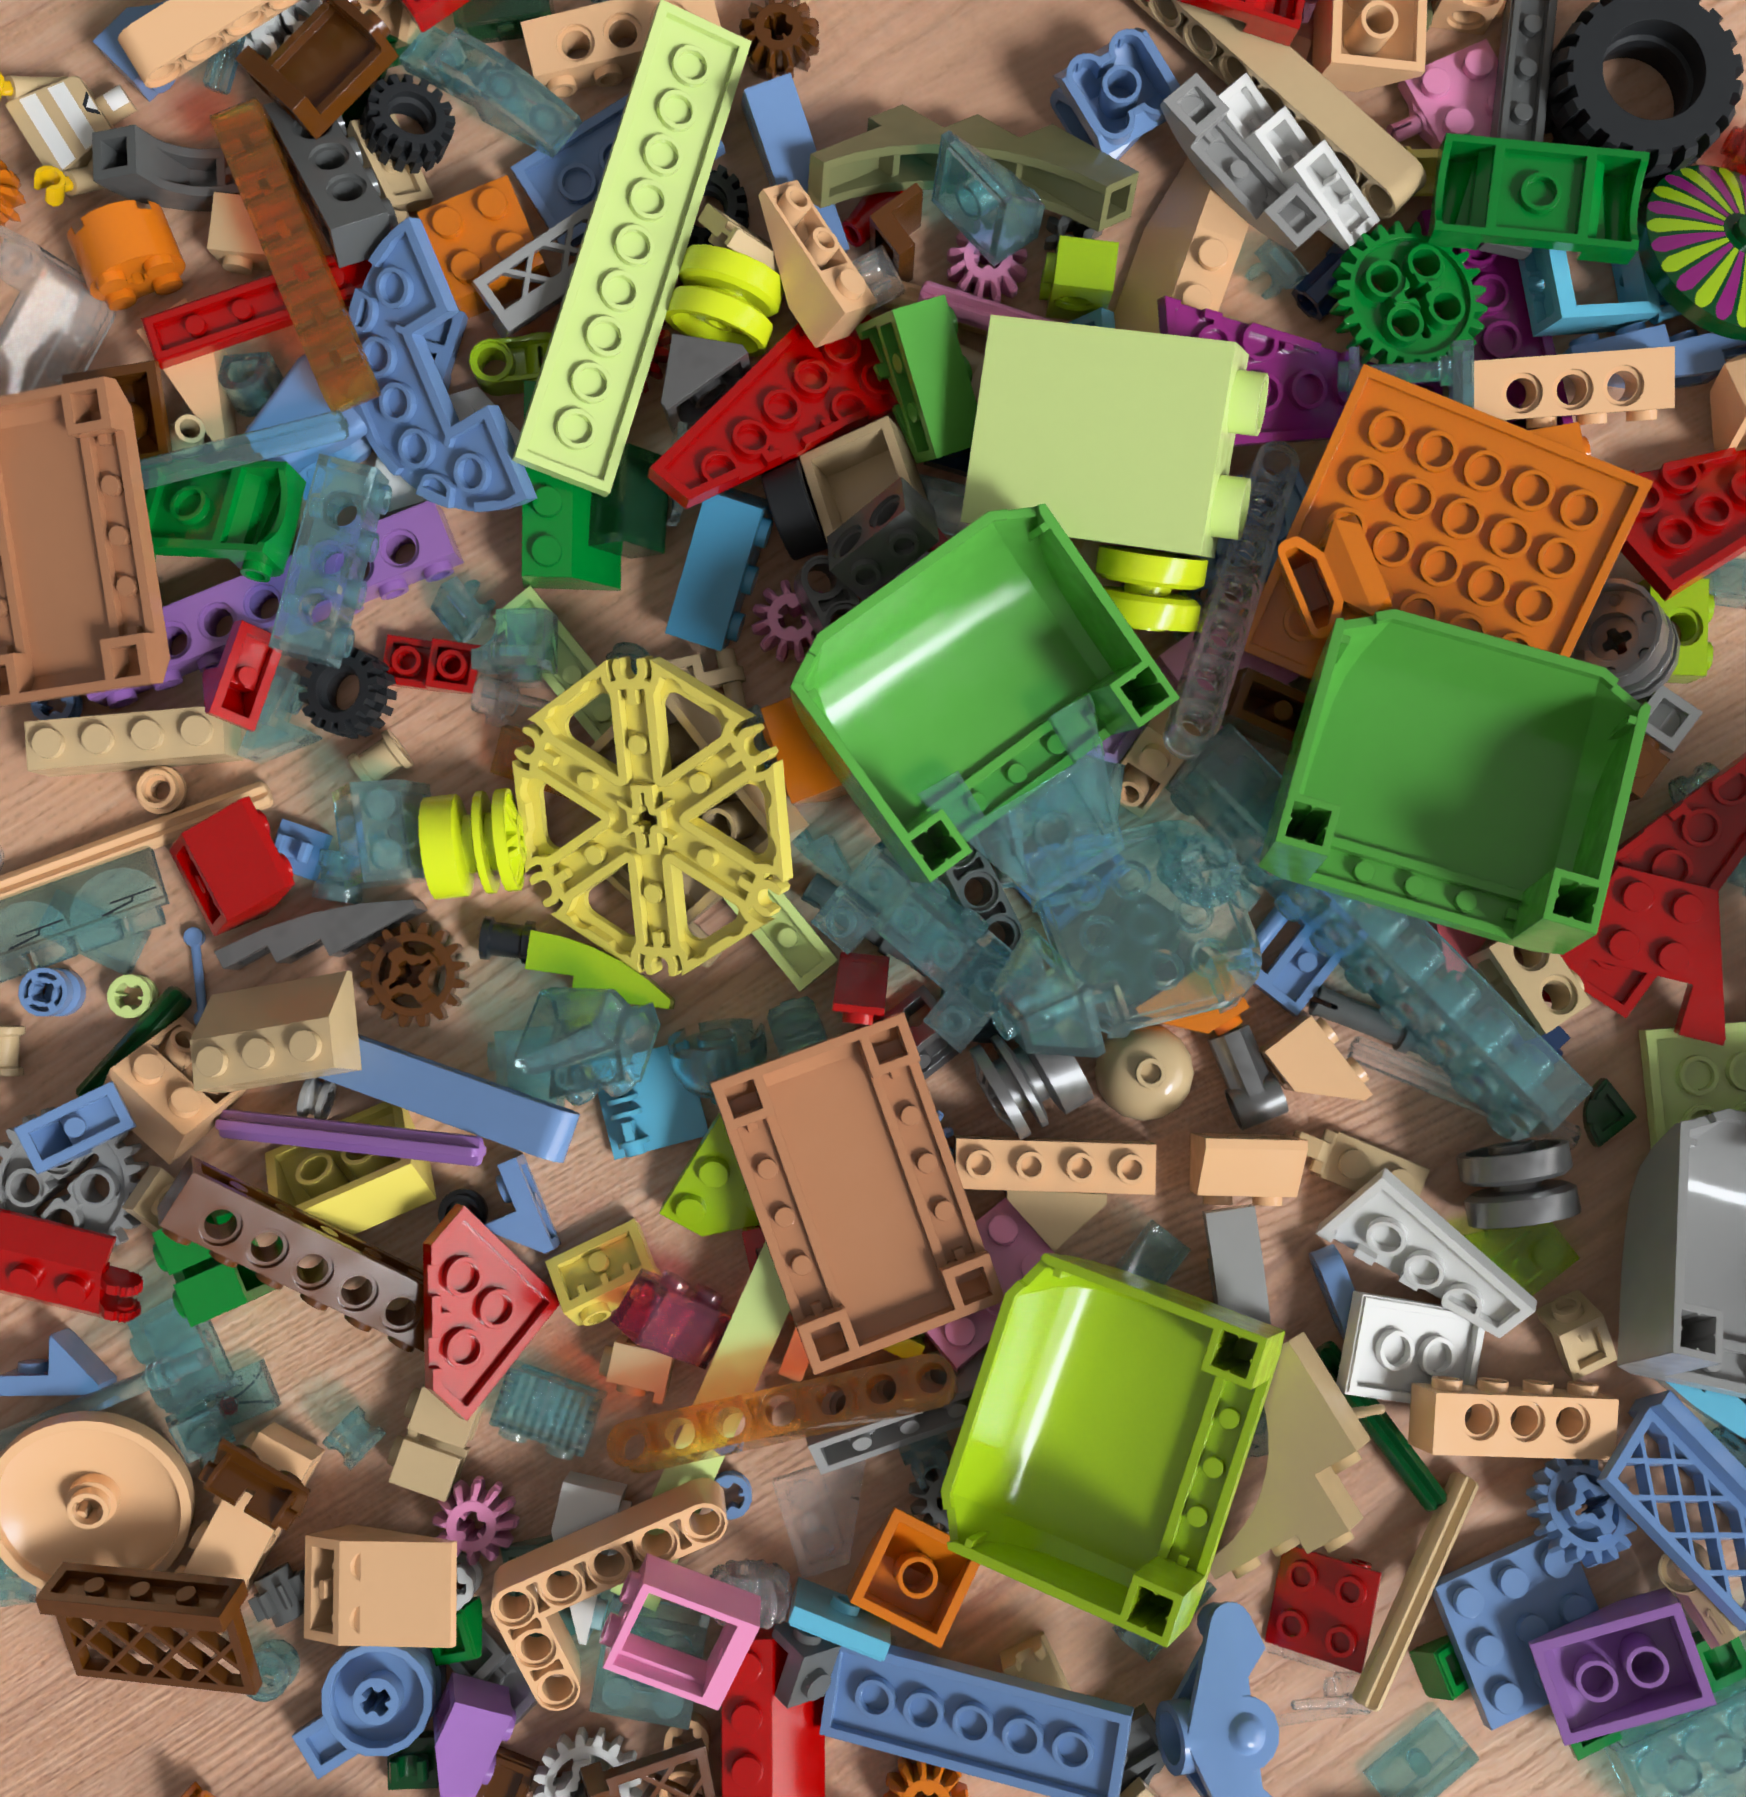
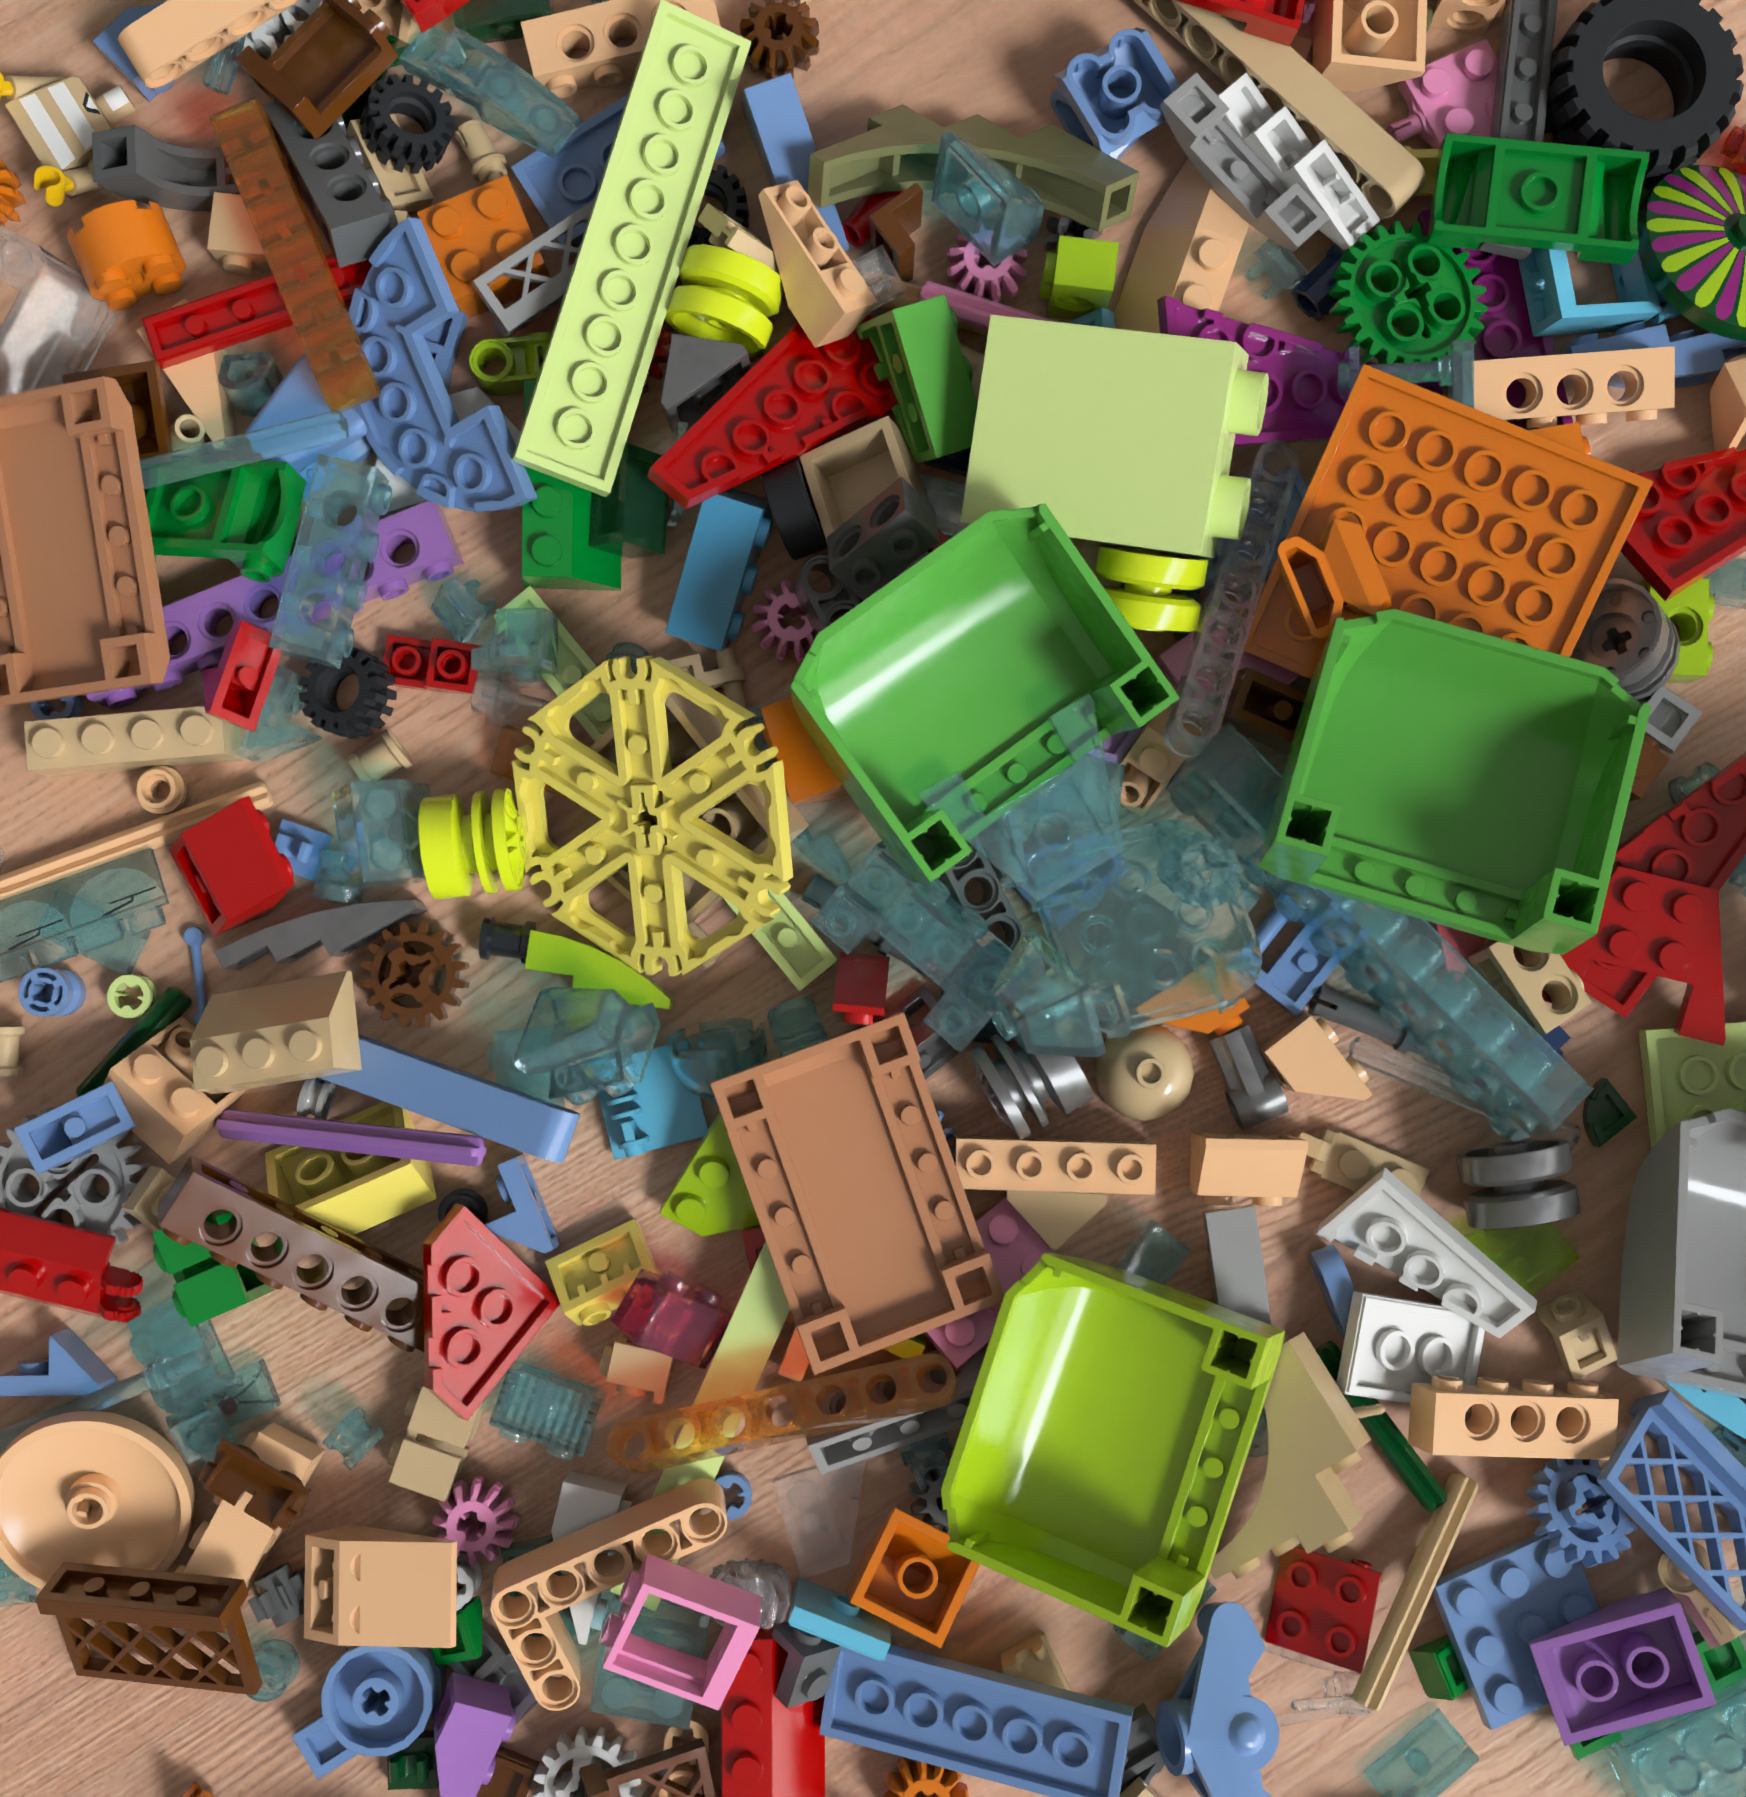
(480, 151): none -> tan pin

